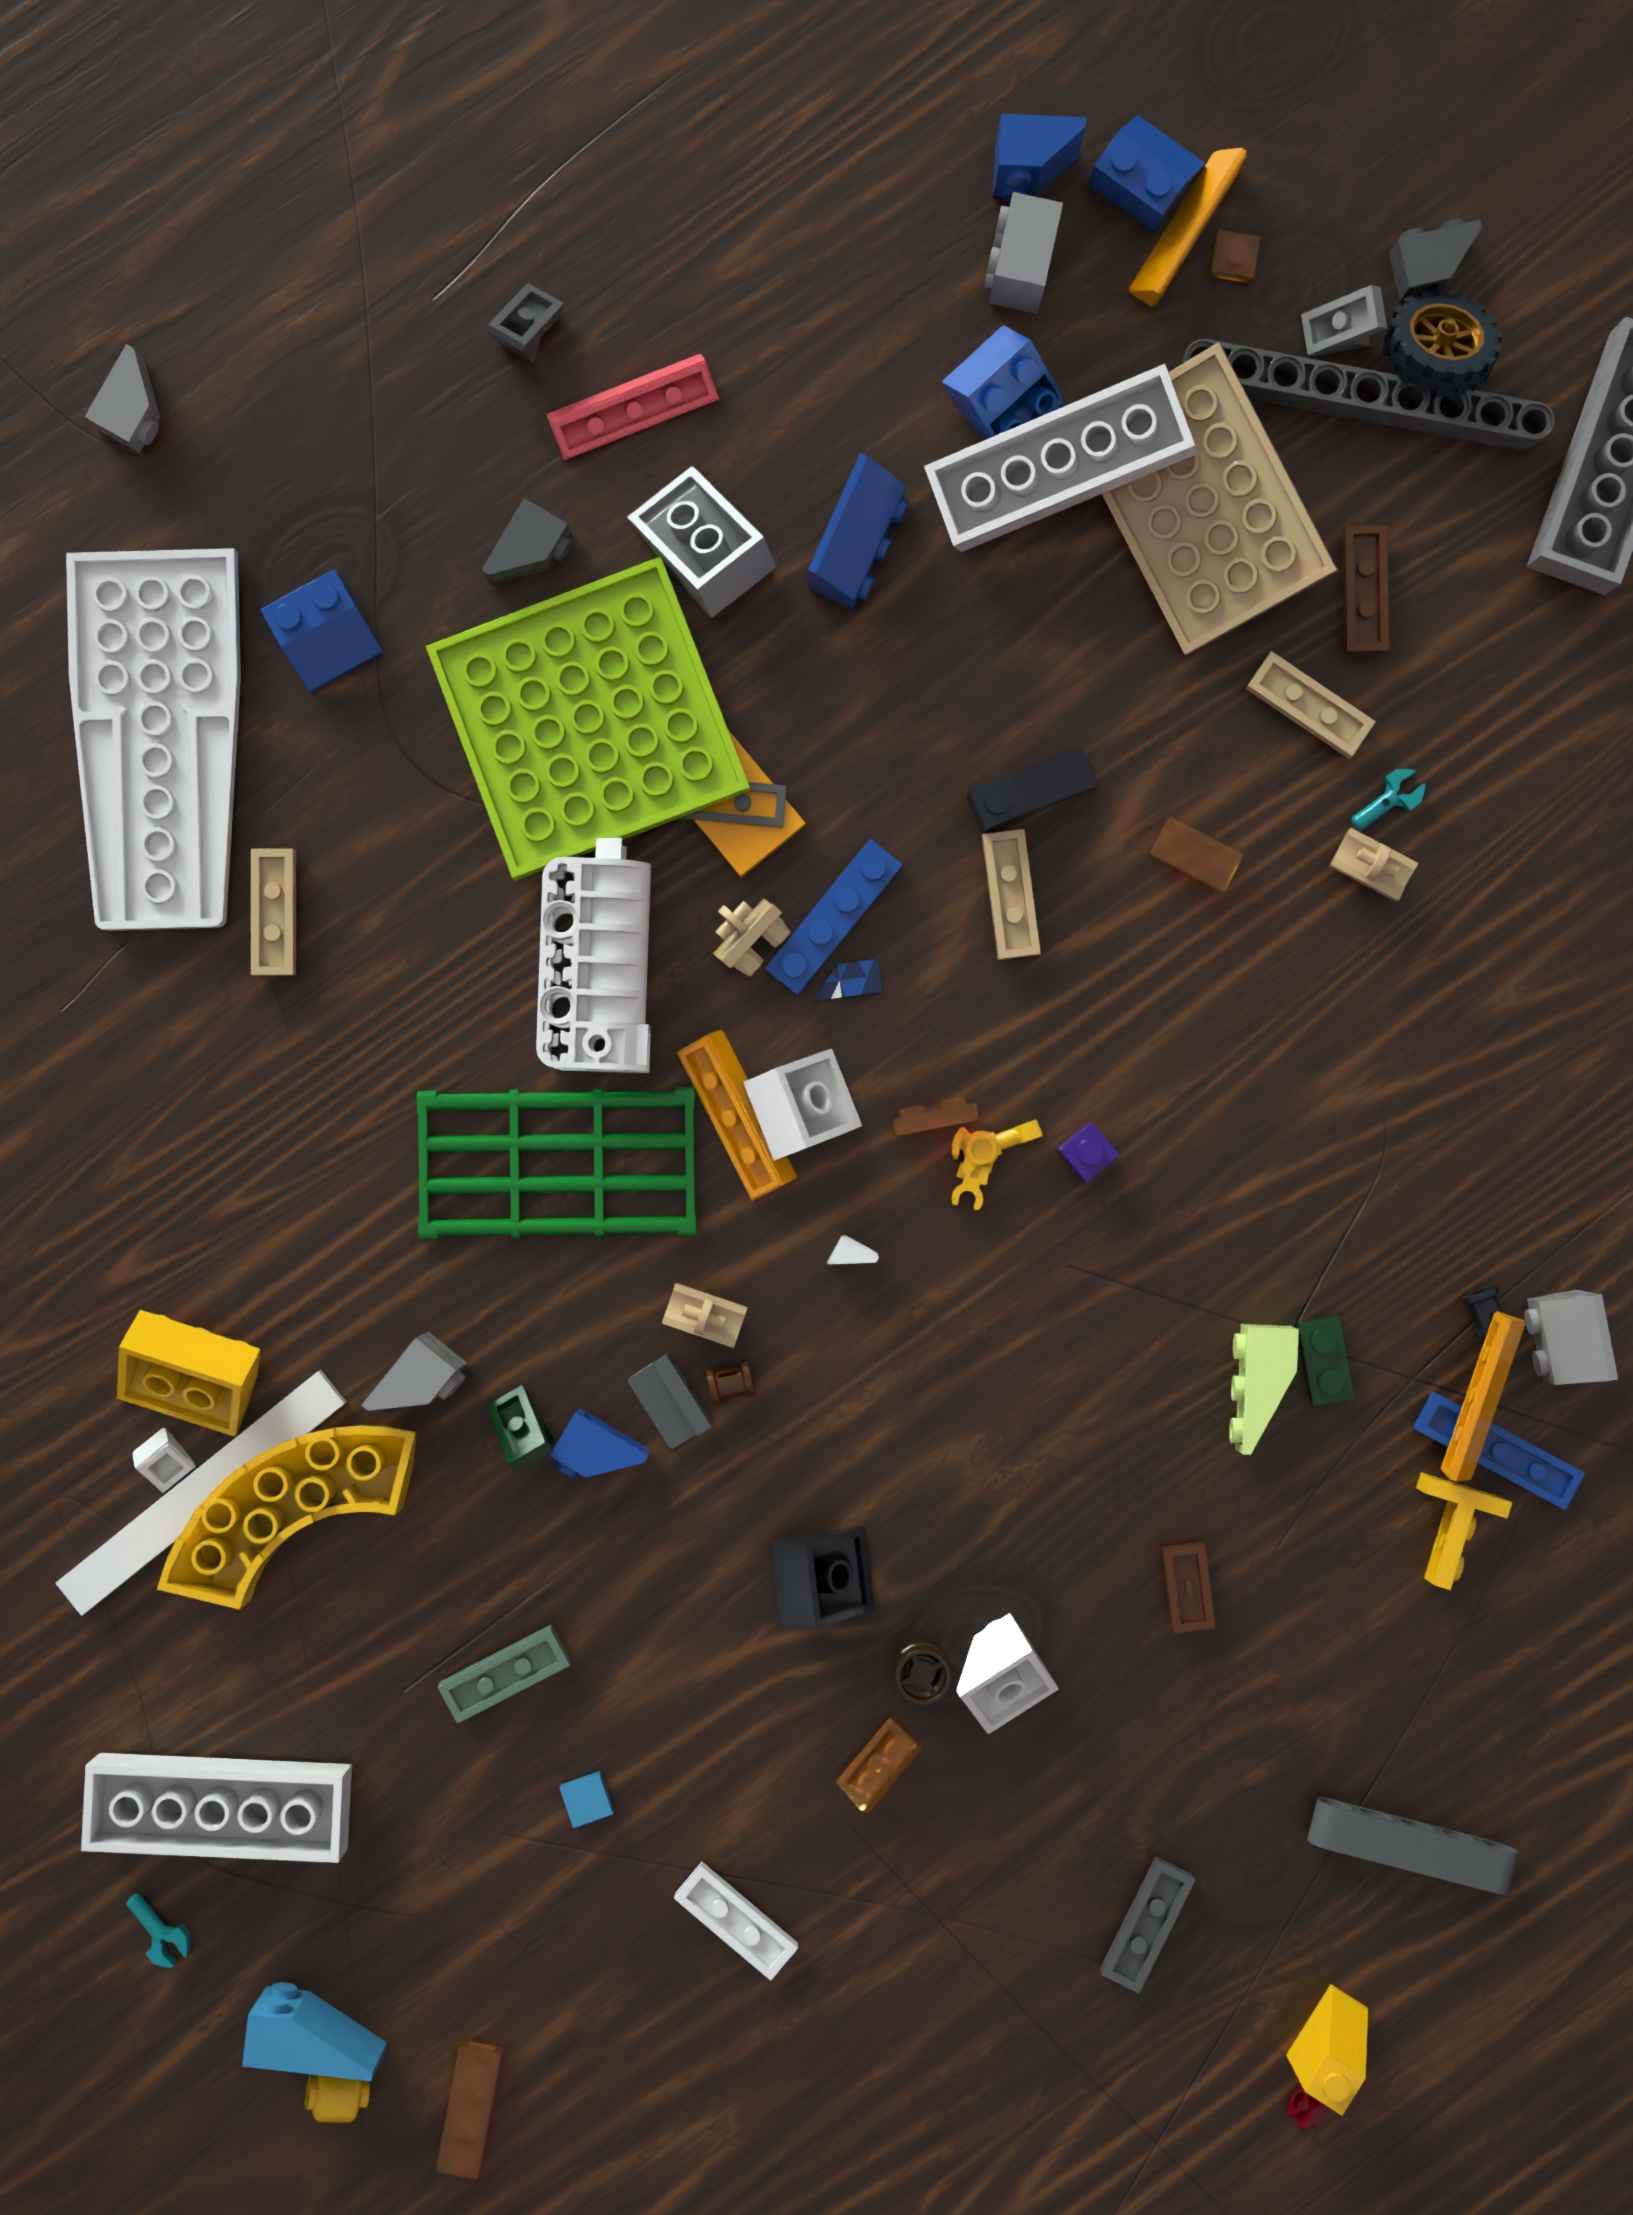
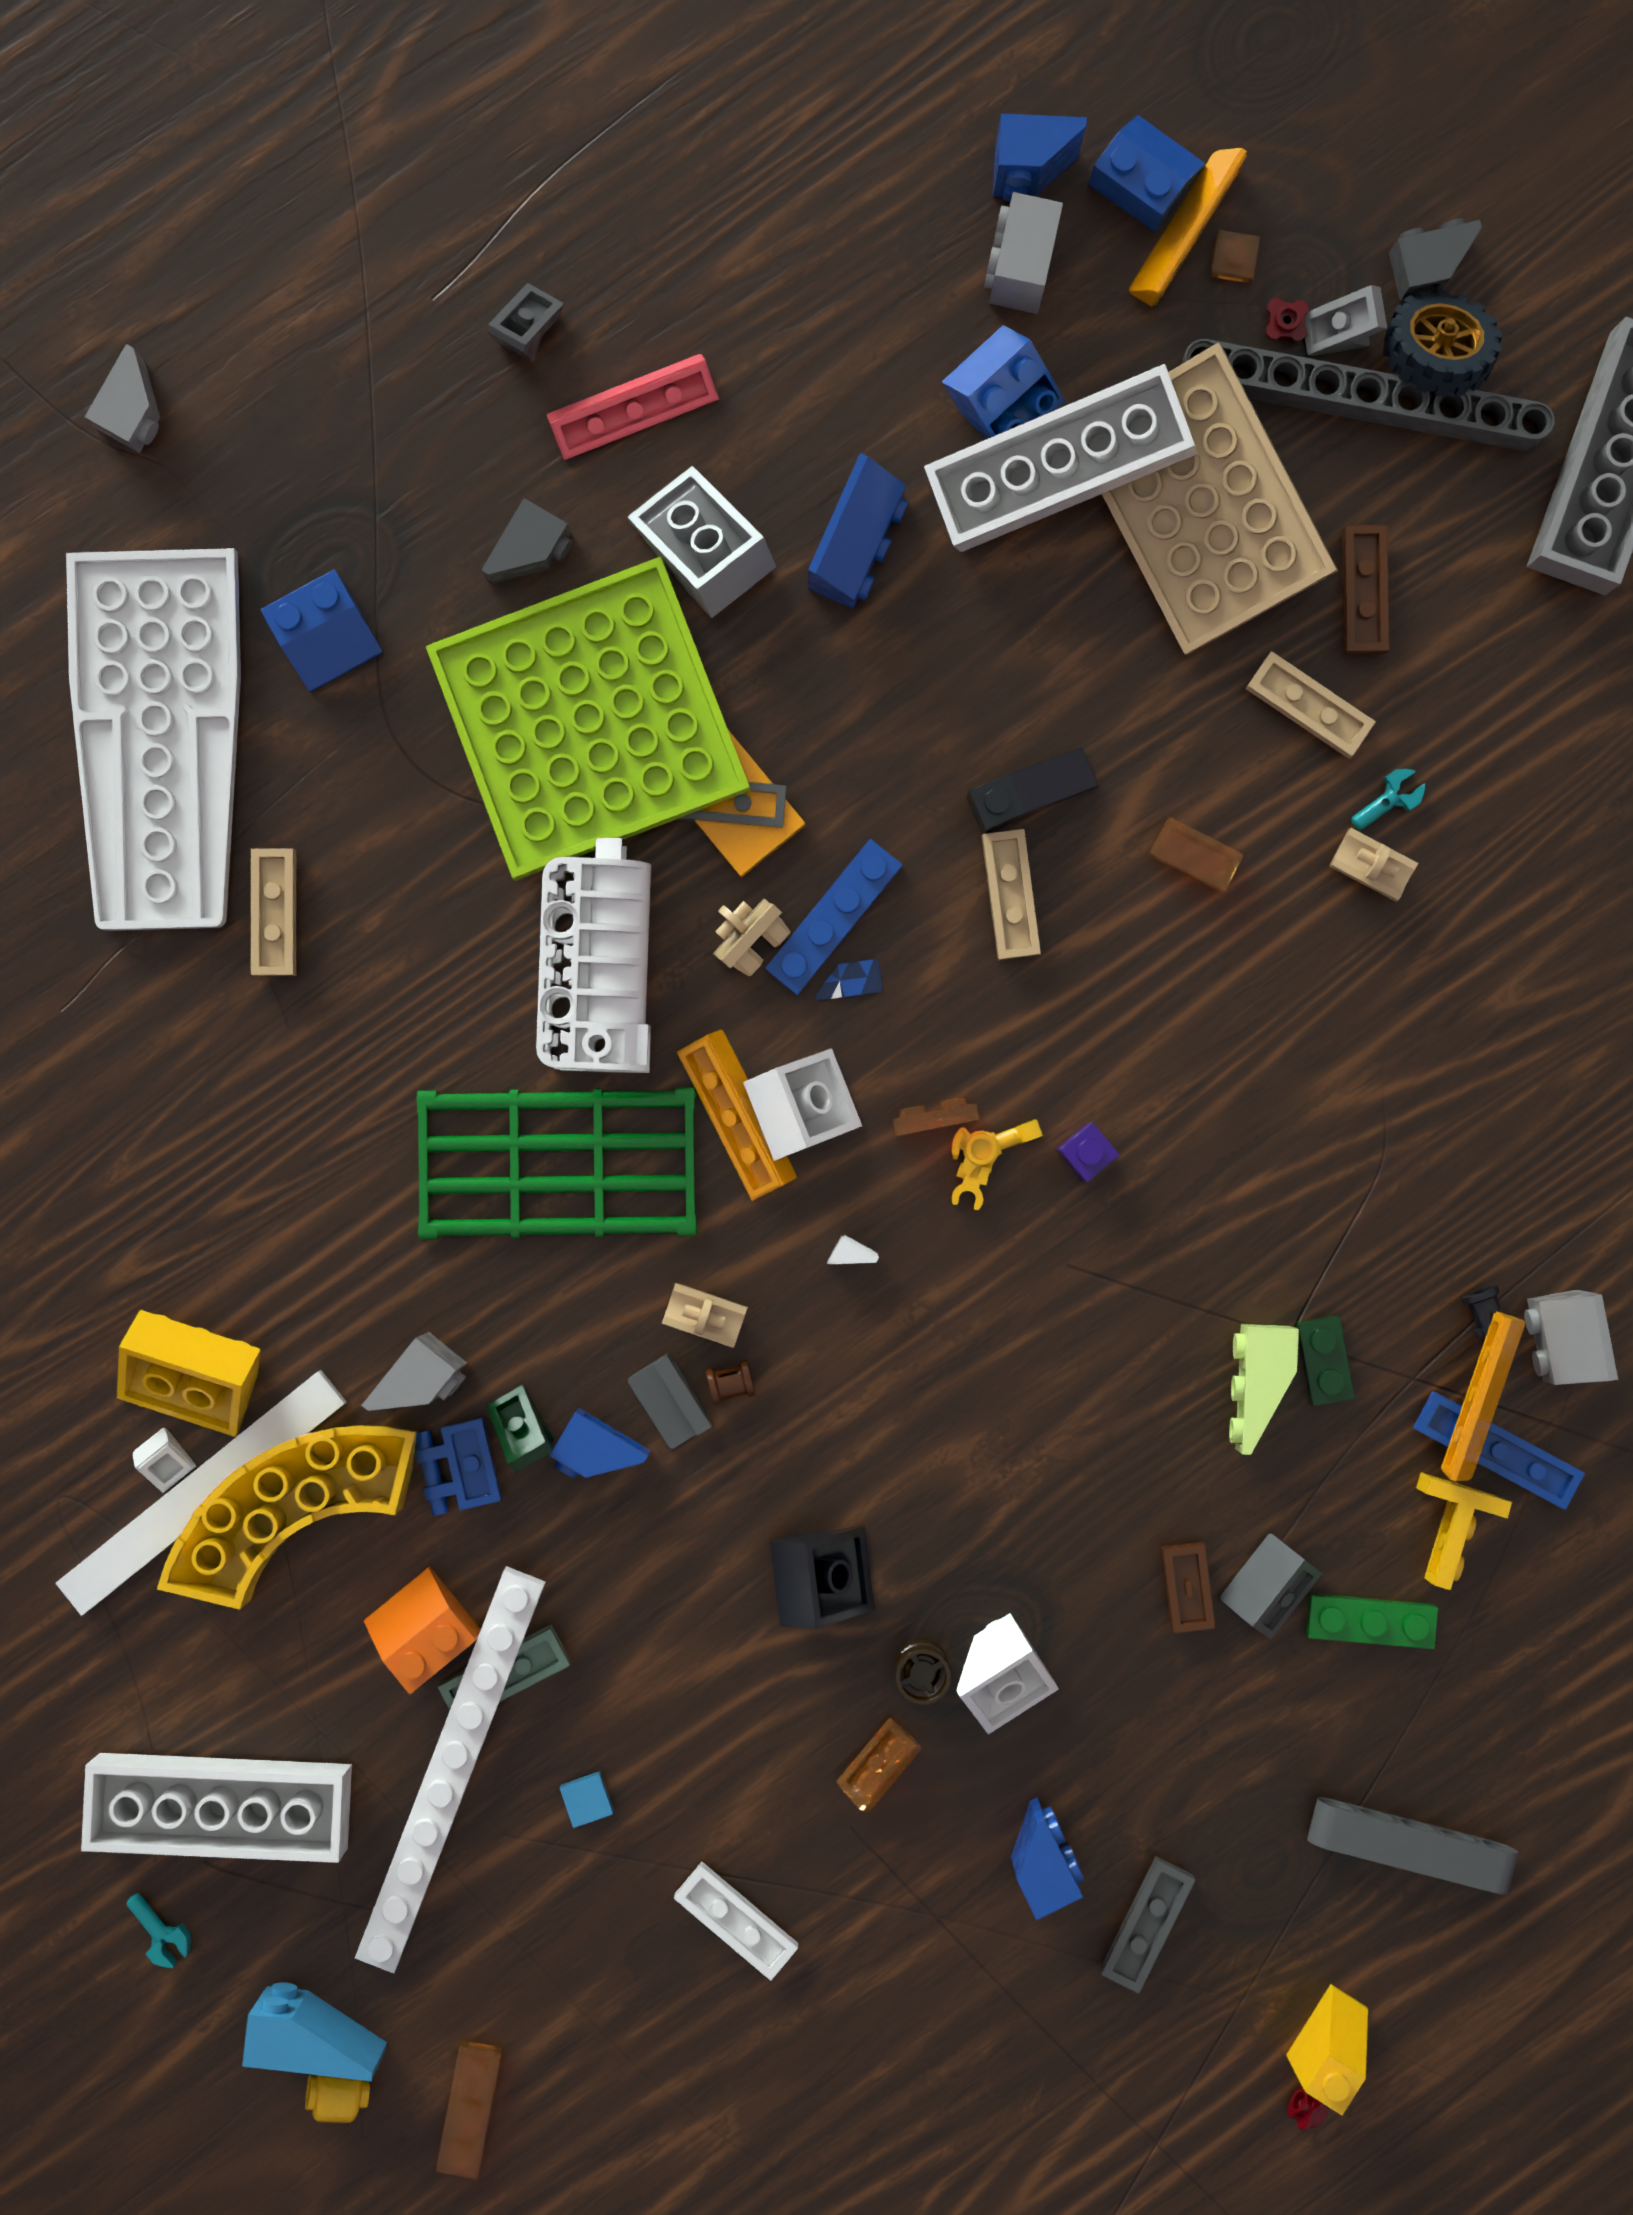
(421, 1630): none -> orange slope
(450, 1769): none -> white plate
(470, 1465): none -> blue plate
(1042, 1866): none -> blue slope
(1270, 1586): none -> dark grey panel
(1278, 329): none -> dark red plate
(1371, 1621): none -> green plate

